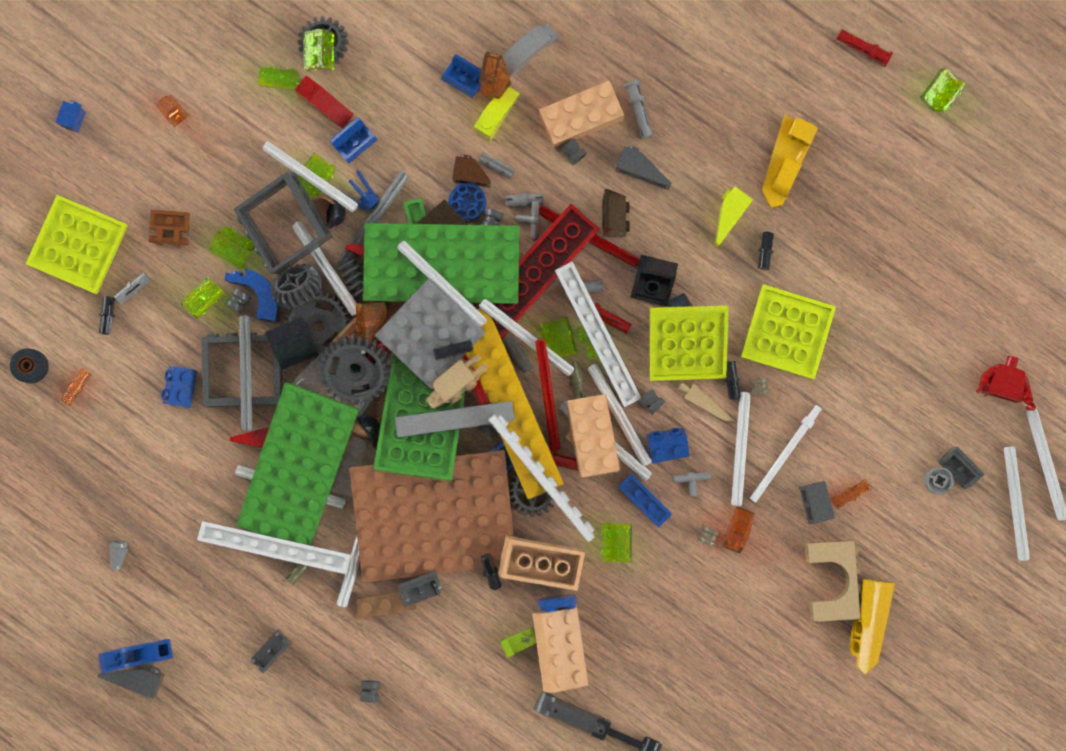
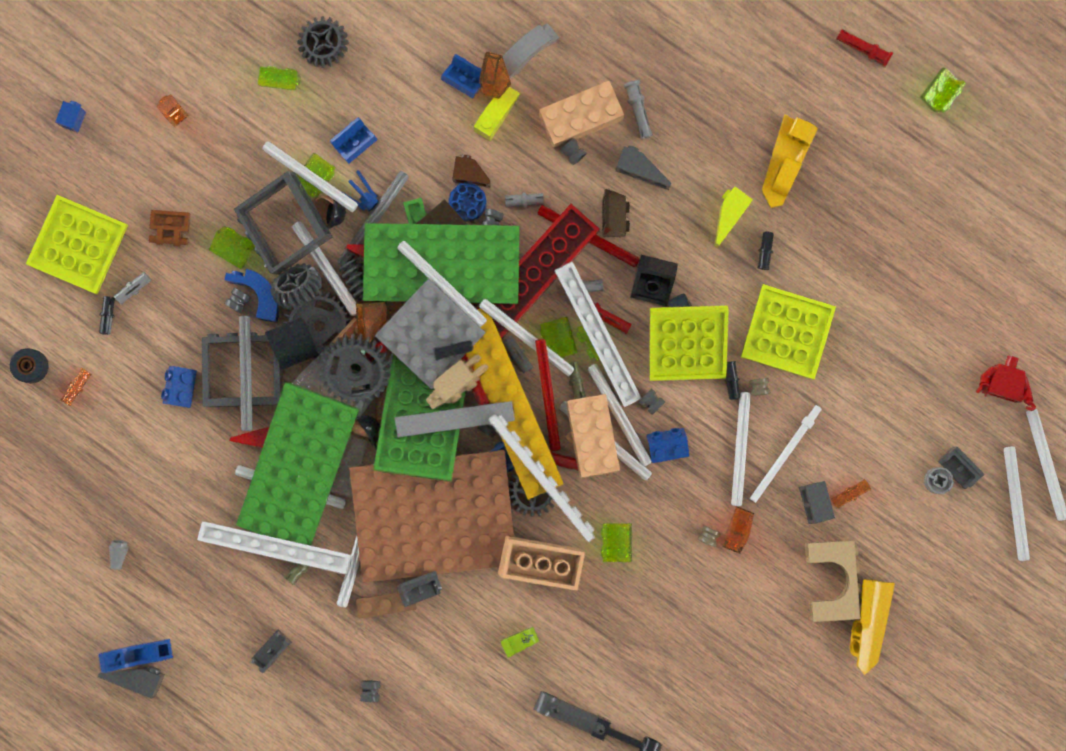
(202, 297): clear neon green bracket -> none
(318, 50): clear neon green bracket -> none
(323, 102): red slope -> none
(491, 572): black axle -> none
(496, 165): light grey axle -> none
(534, 219): light grey piece -> none
(551, 603): blue tile -> none
(560, 650): light nougat brick -> none
(644, 500): blue plate -> none
(691, 478): light grey piece -> none
(701, 400): tan bar -> none

